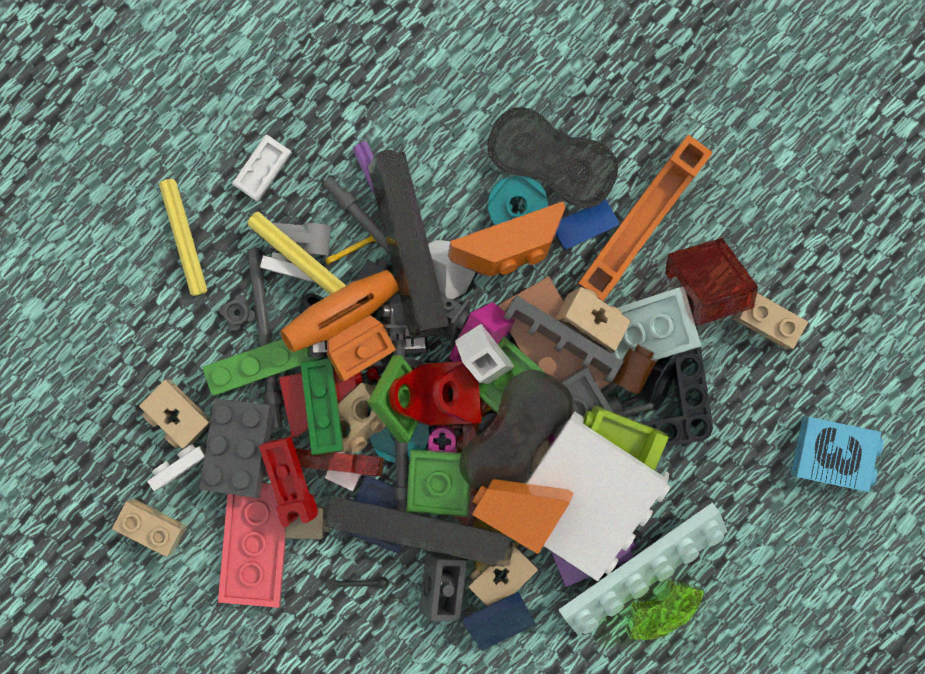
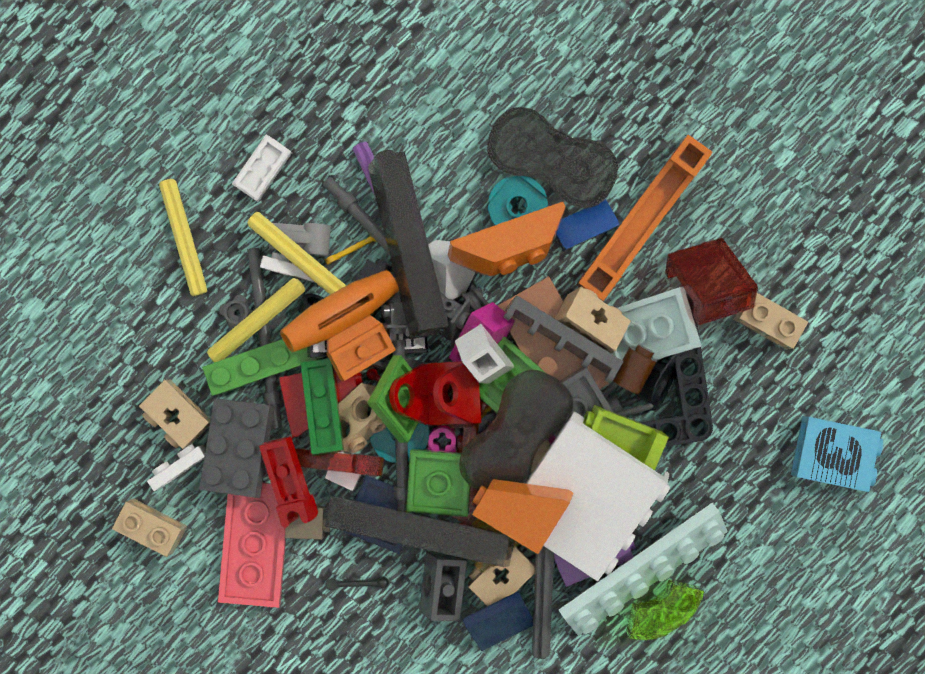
(256, 320): none -> light yellow axle
(475, 297): none -> dark grey bush
(542, 603): none -> dark grey axle

